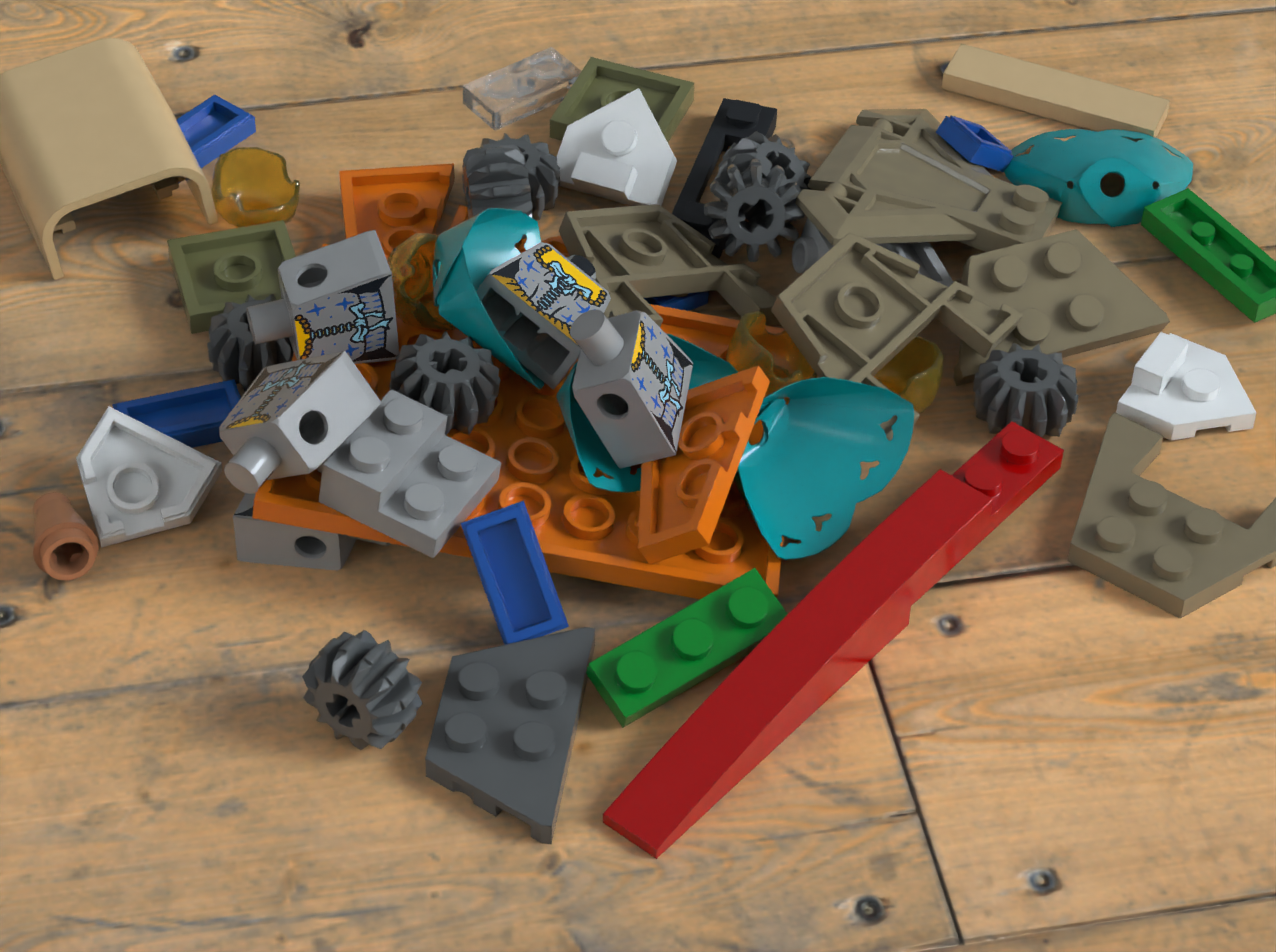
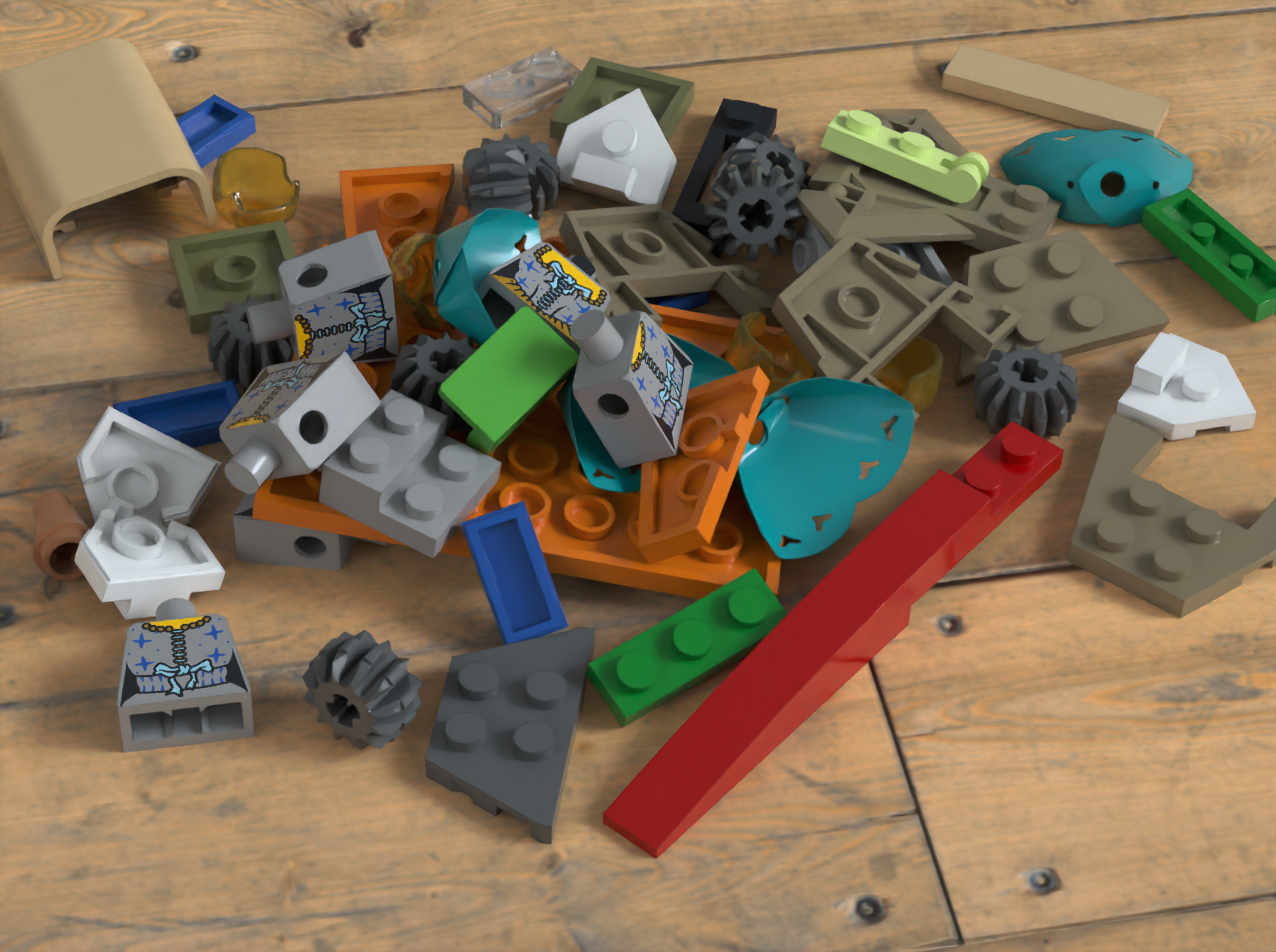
(144, 562): none -> white plate
(182, 681): none -> light grey torso
(508, 378): none -> bright green panel
(905, 156): none -> yellowish green plate
(975, 143): blue tile -> none

